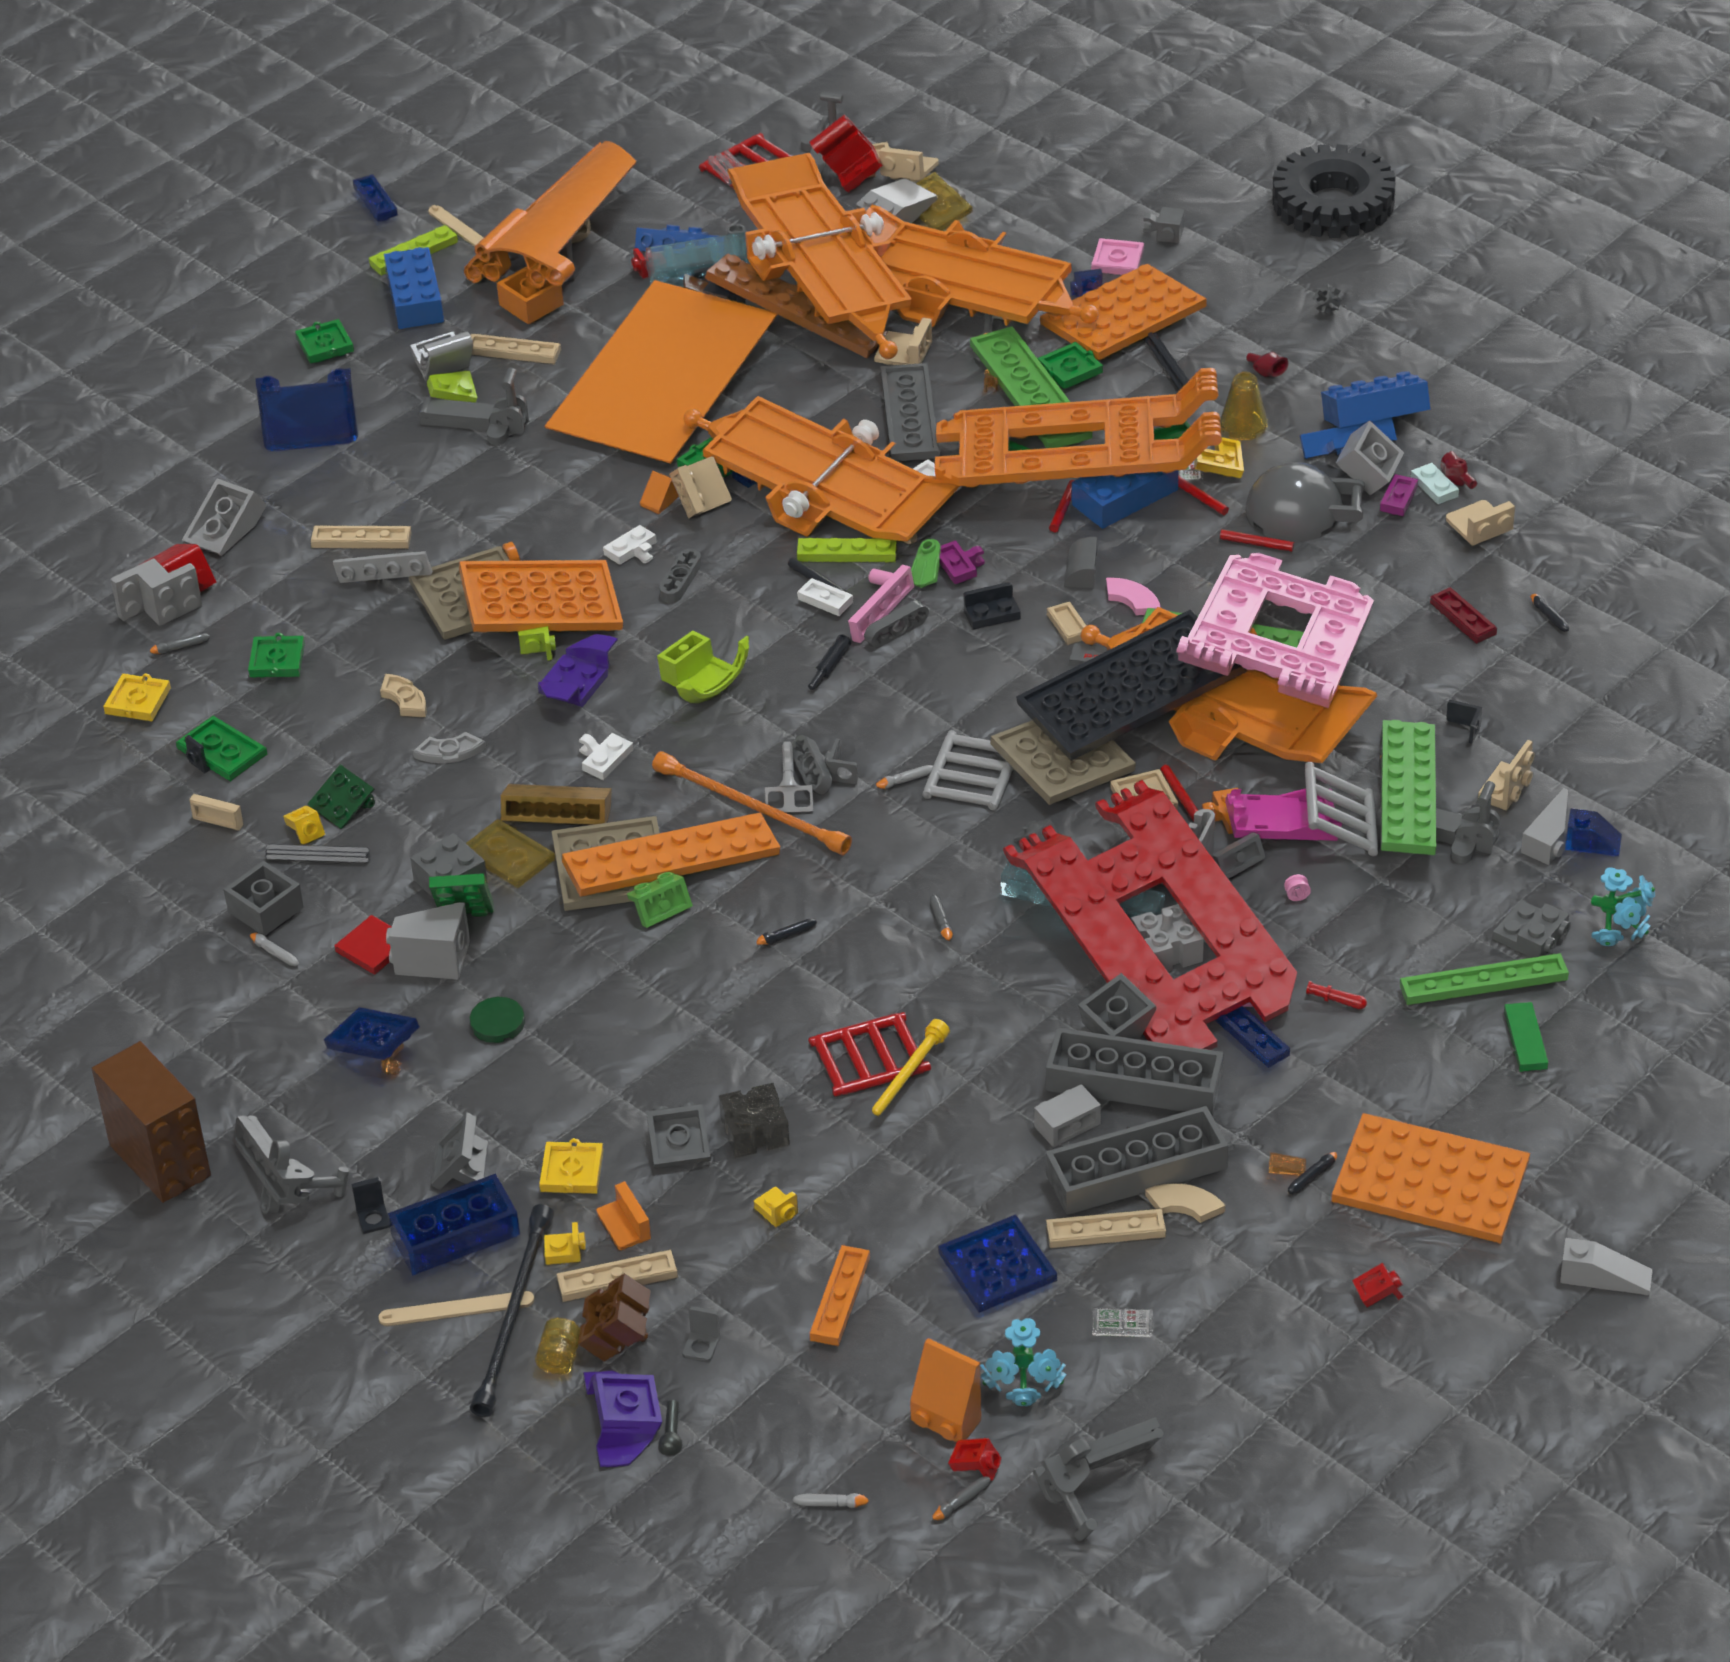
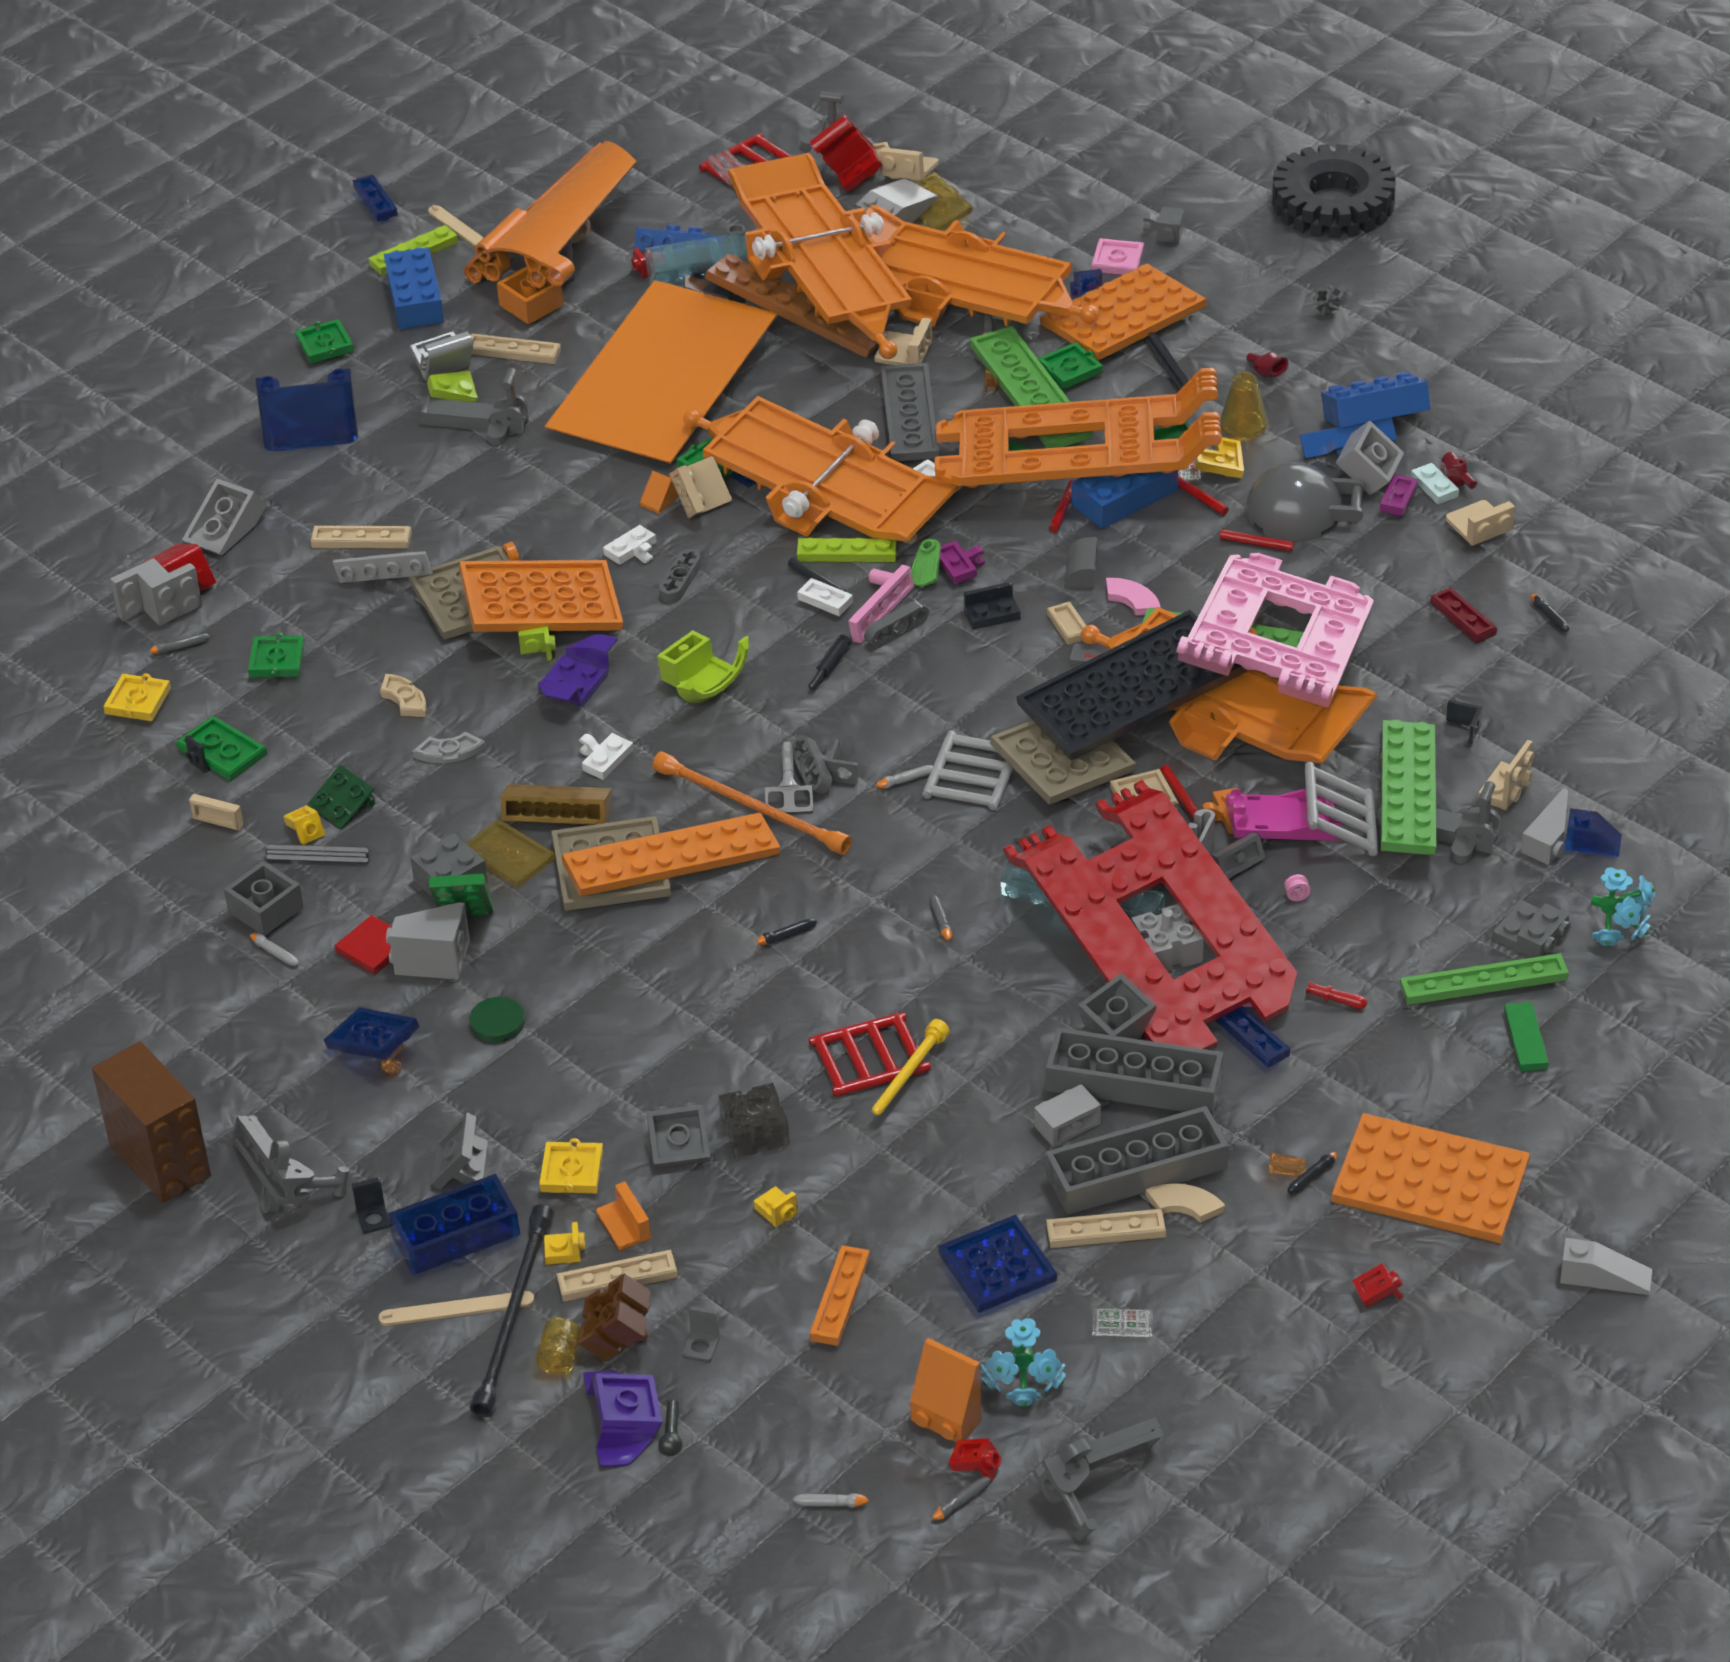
(660, 898): bright green bracket -> none

